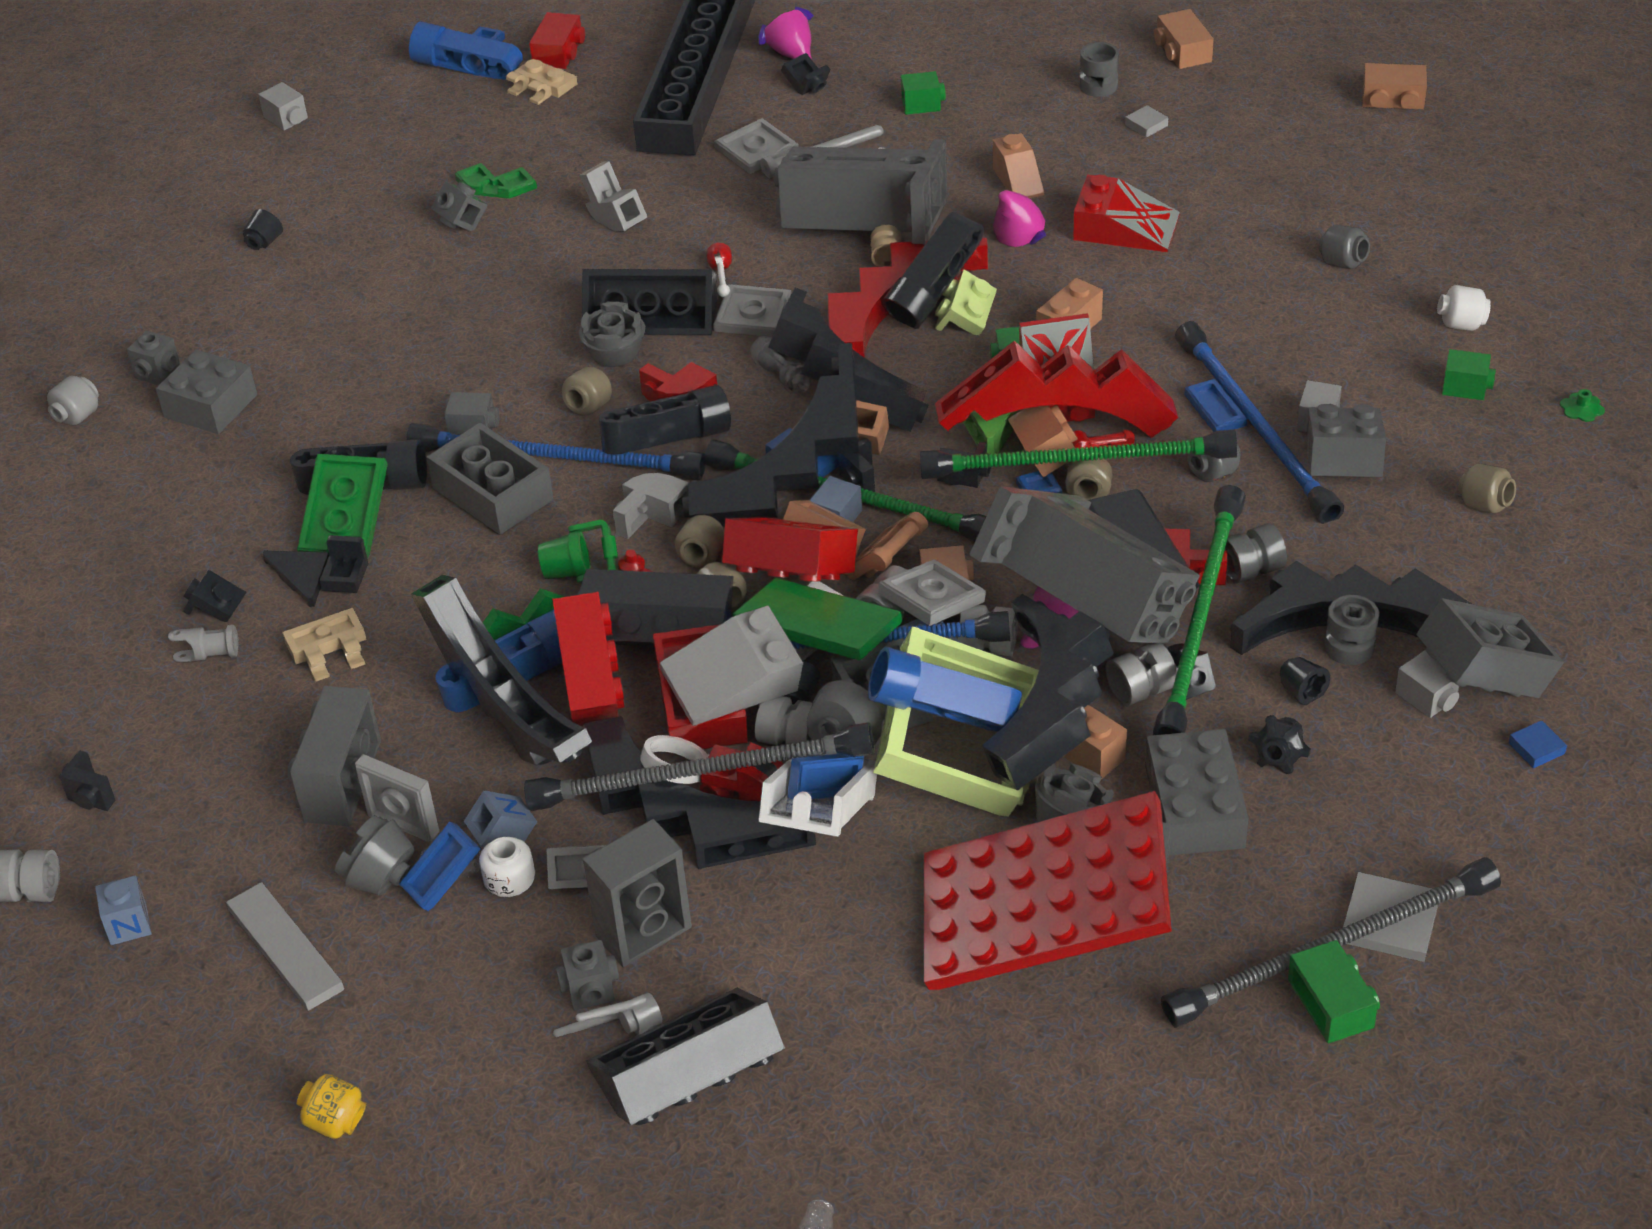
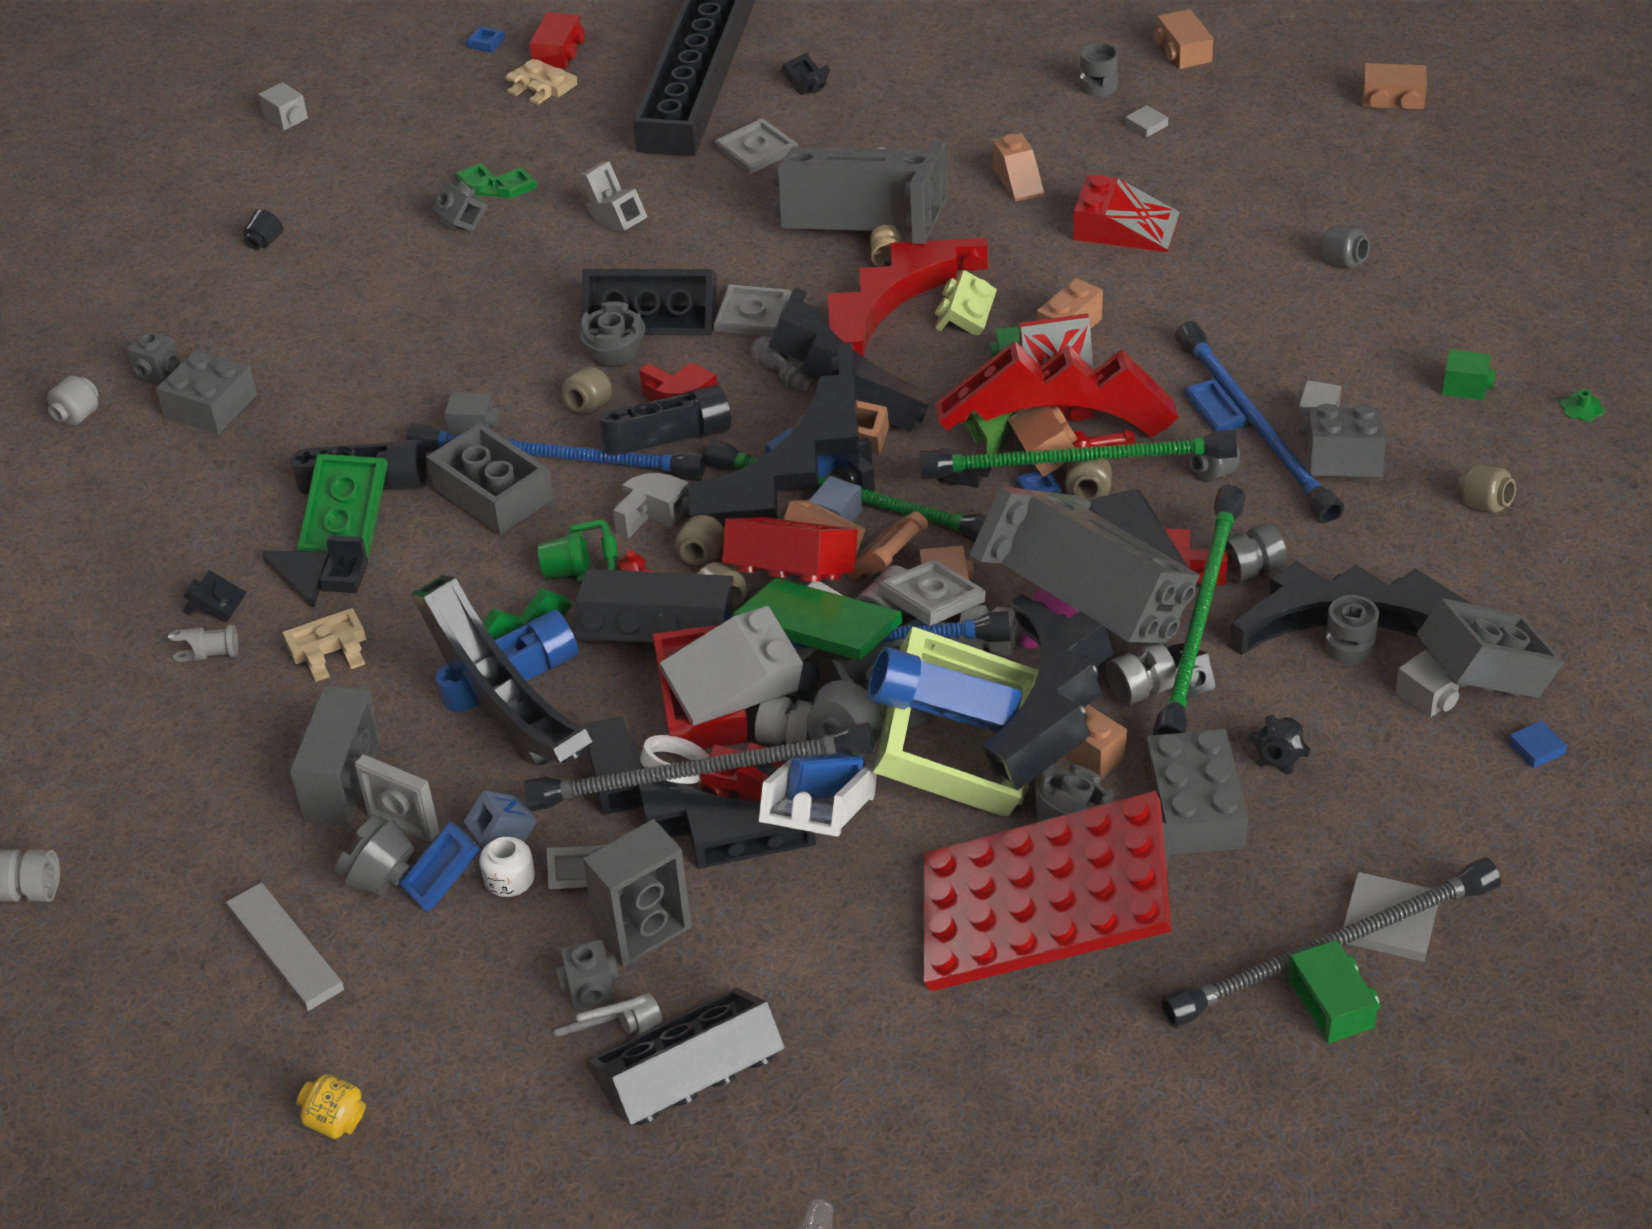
(85, 785): black bracket -> none
(123, 910): sand blue brick -> none
(462, 51): blue beam -> none
(588, 657): red brick -> none
(720, 263): hinge -> none
(769, 164): light grey bar -> none
(788, 33): dark pink hat -> none
(922, 92): green brick -> none
(933, 270): black beam -> none
(1018, 220): dark pink hat -> none
(1304, 679): black hat -> none
(1464, 308): white head -> none

